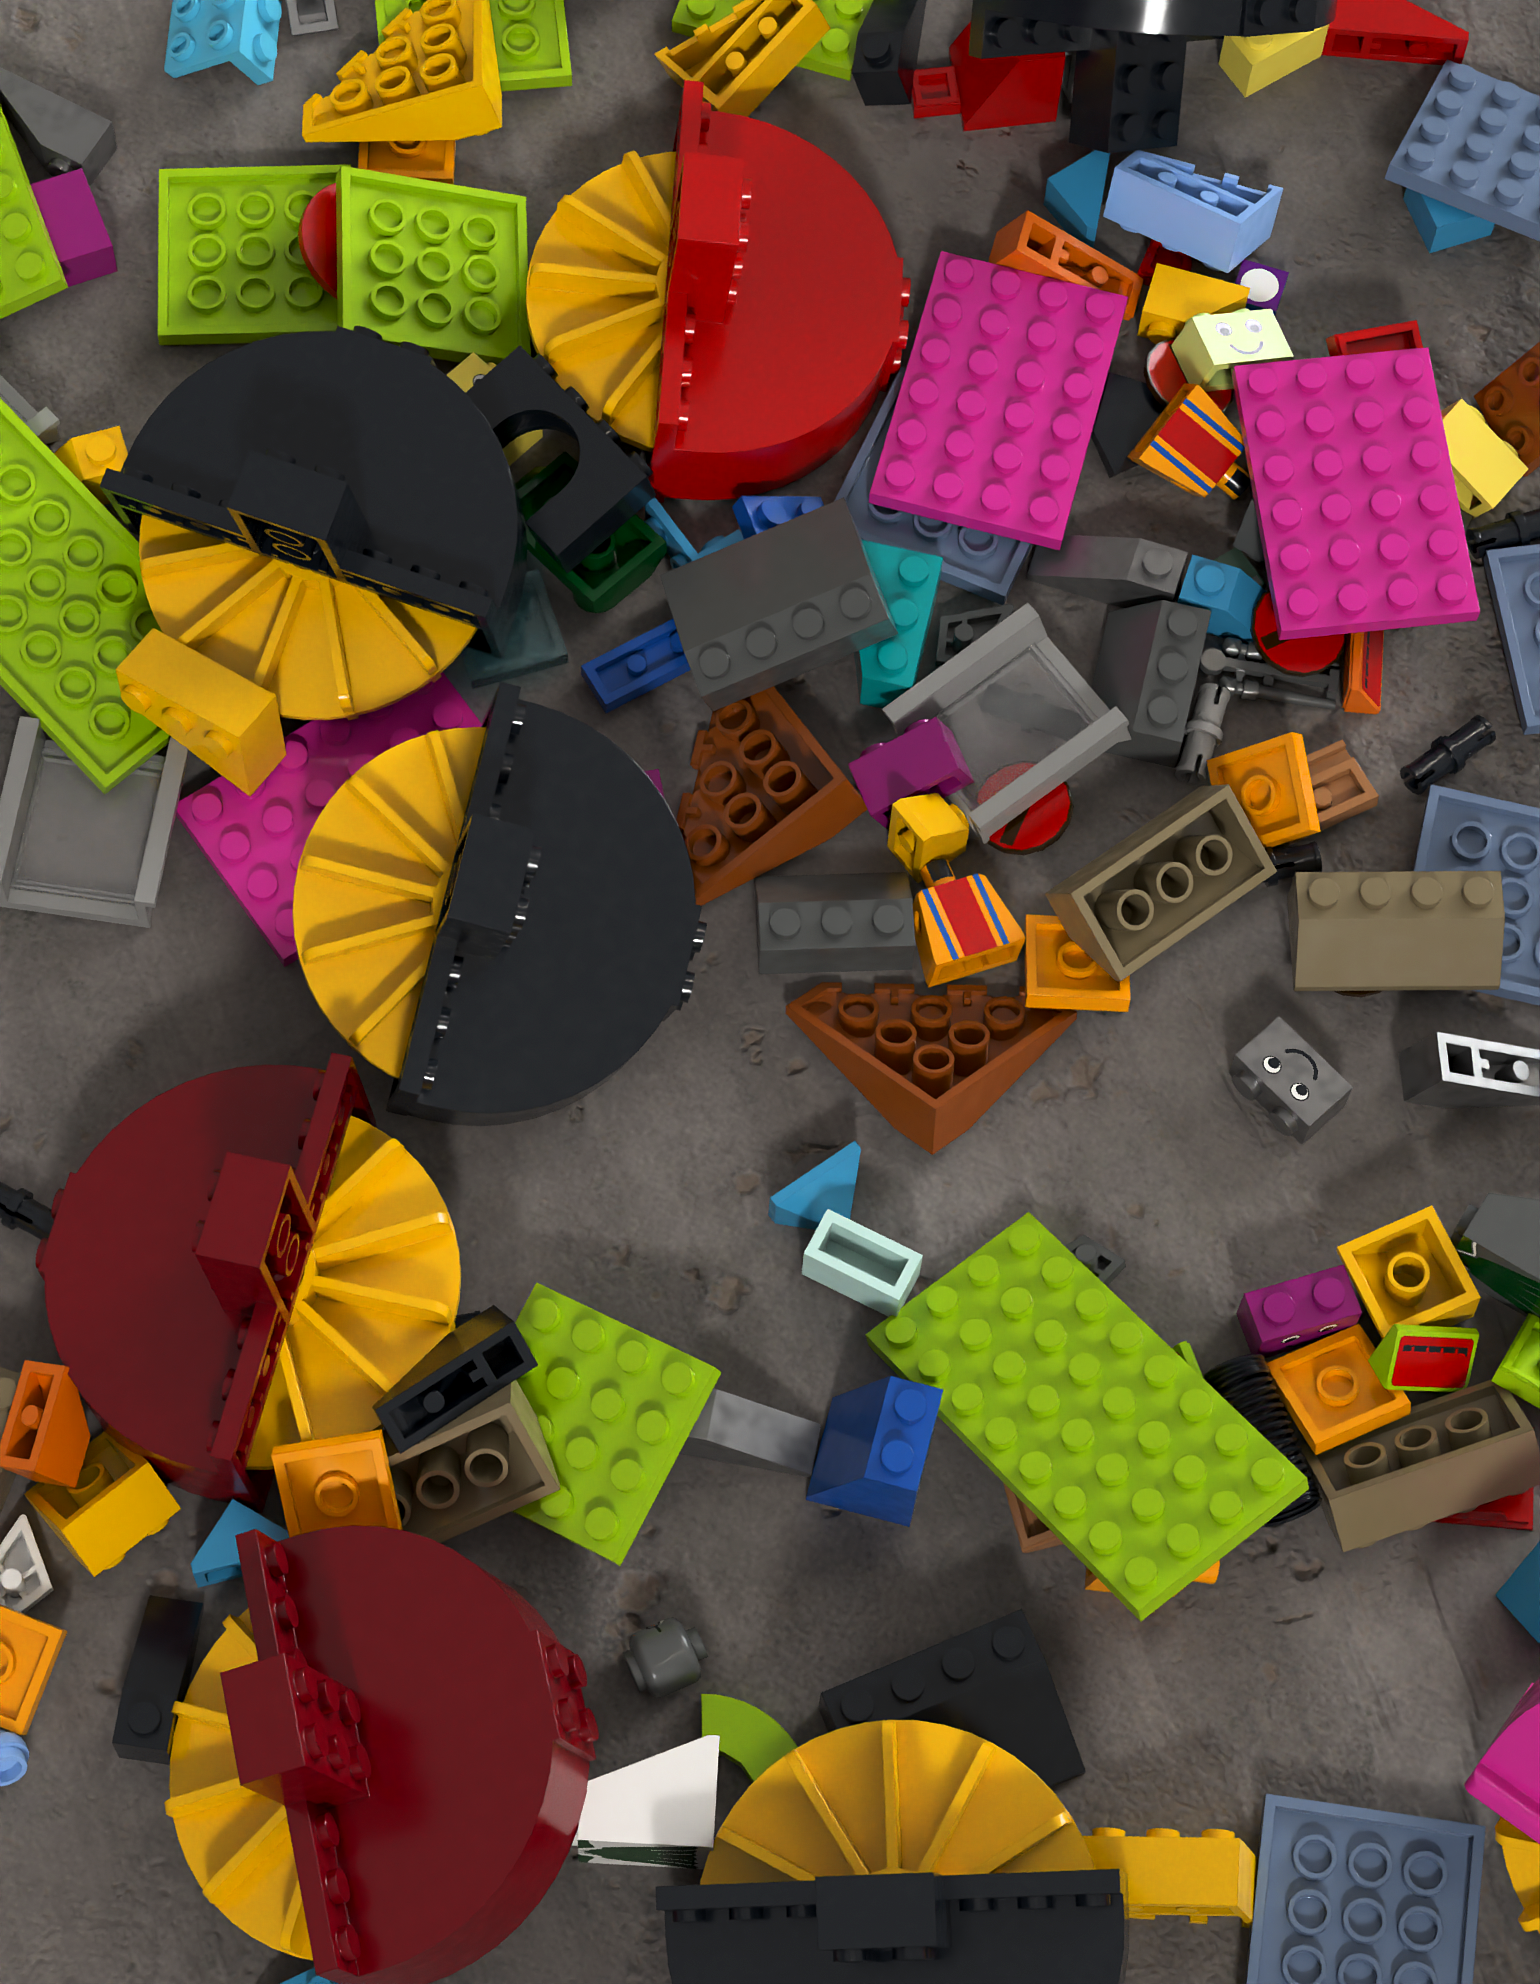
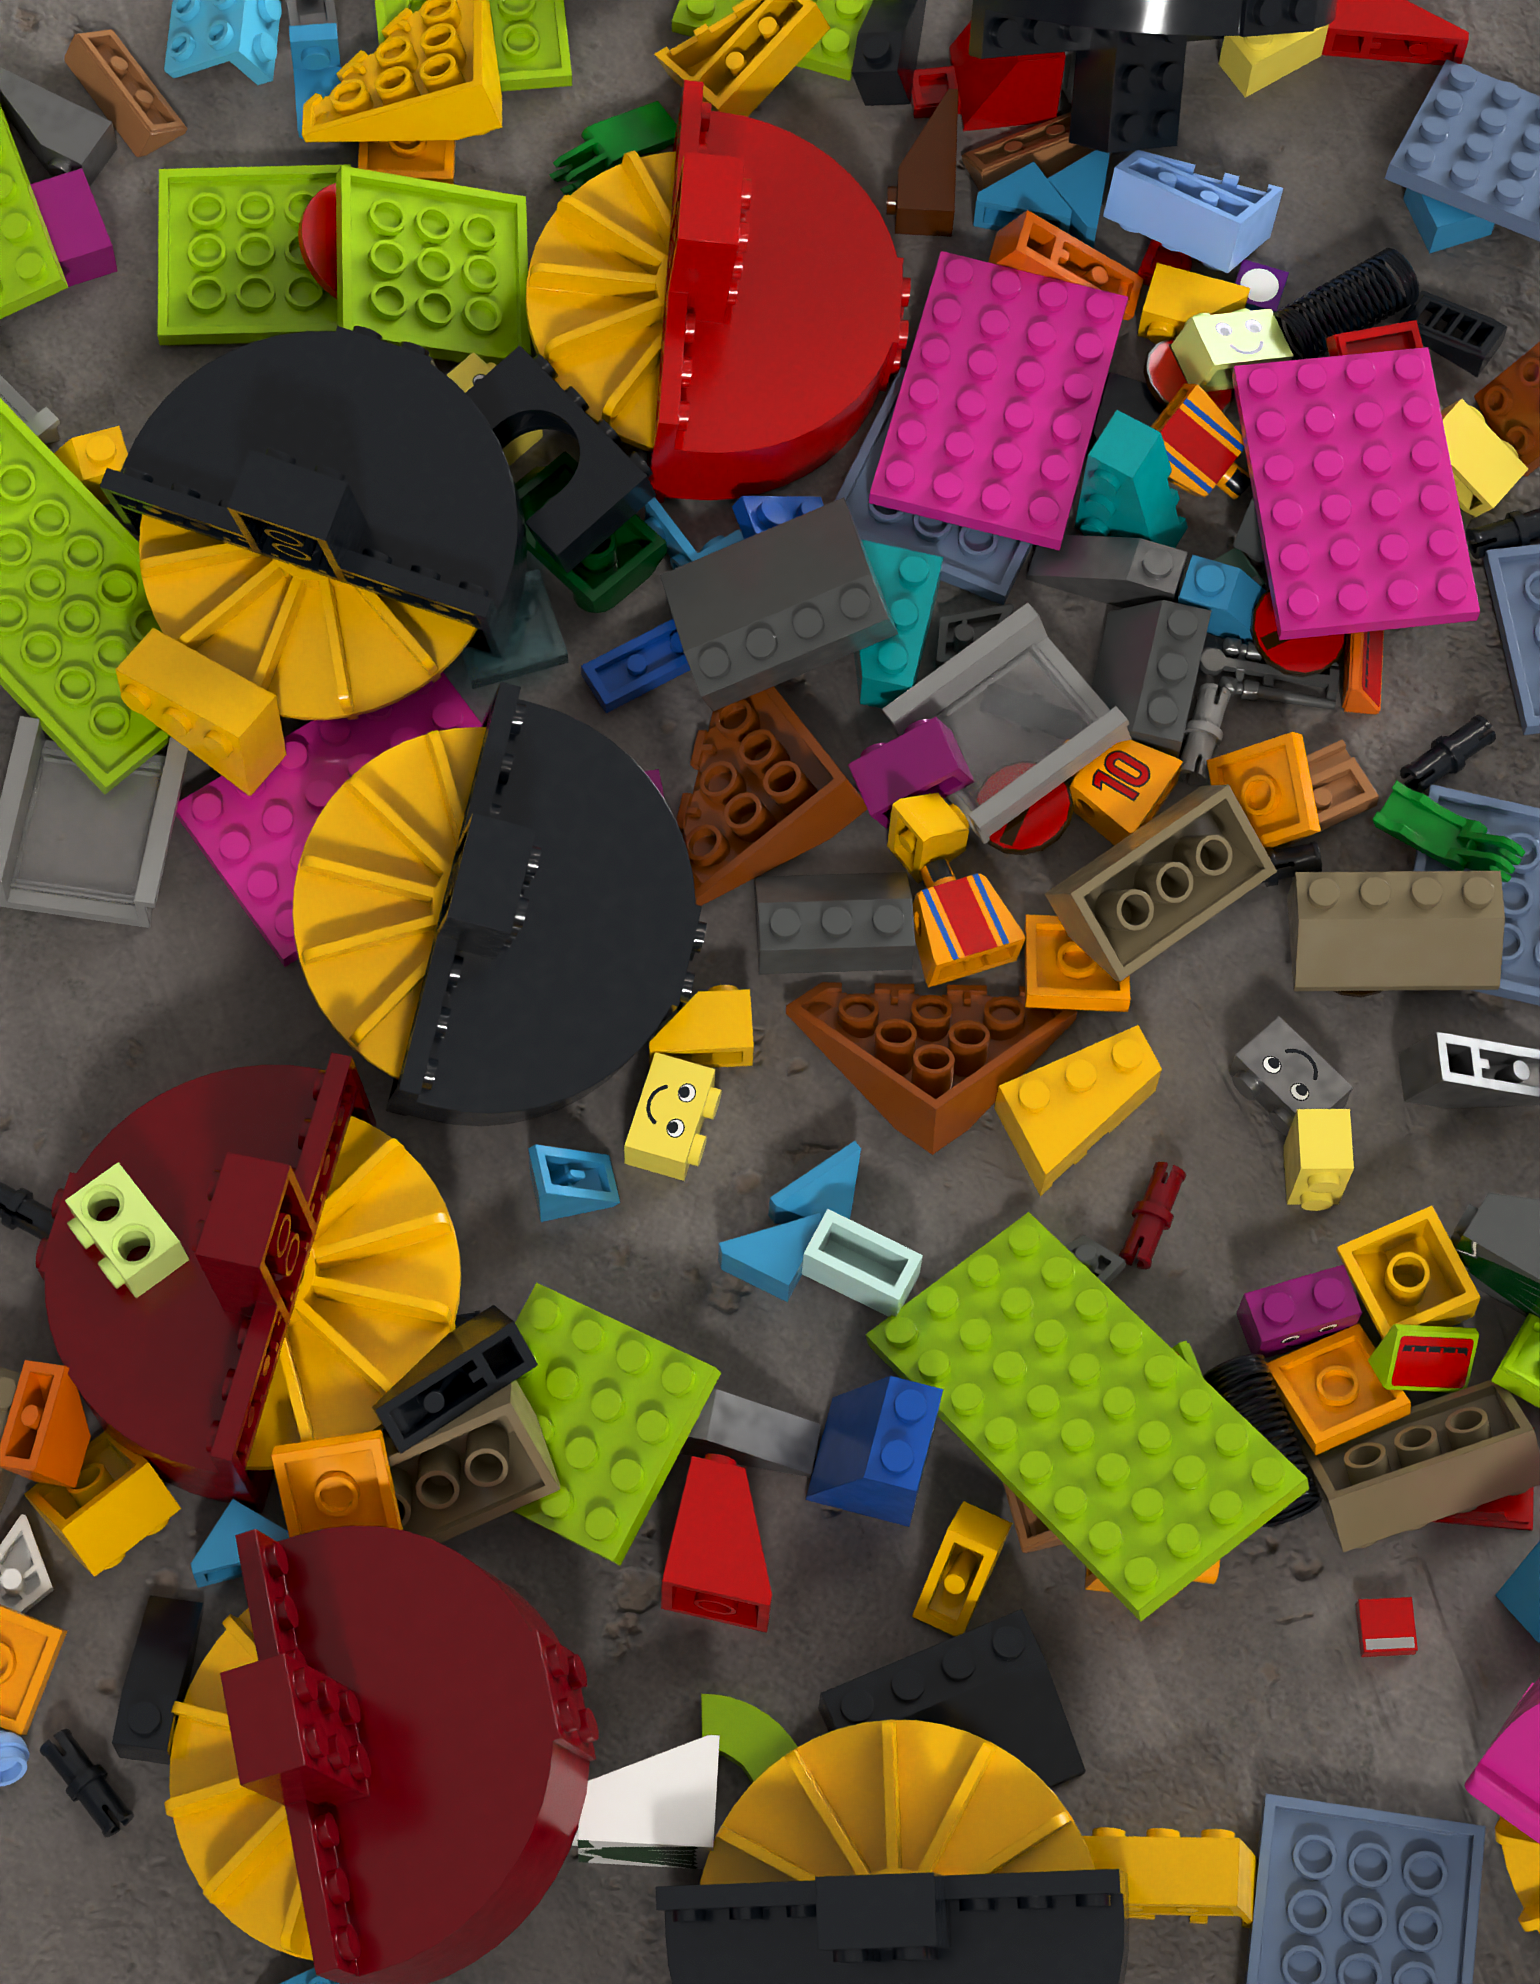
(86, 1782): none -> black pin
(123, 91): none -> medium nougat slope
(131, 1227): none -> yellowish green brick
(315, 62): none -> dark azure bracket
(570, 1181): none -> dark azure slope
(640, 129): none -> green arm
(665, 1657): dark grey head -> none
(670, 1117): none -> light yellow brick
(710, 1030): none -> yellow slope
(717, 1550): none -> red slope
(771, 1256): none -> dark azure slope
(927, 176): none -> reddish brown slope
(961, 1569): none -> yellow slope
(1018, 193): none -> dark azure slope
(1043, 144): none -> medium nougat slope
(1075, 1101): none -> yellow wedge
(1124, 788): none -> light orange torso
(1128, 486): none -> teal wedge
(1152, 1215): none -> dark red pin
(1318, 1158): none -> light yellow brick
(1382, 286): none -> black piece
(1386, 1627): none -> red tile
(1445, 835): none -> green arm
(1473, 324): none -> black slope

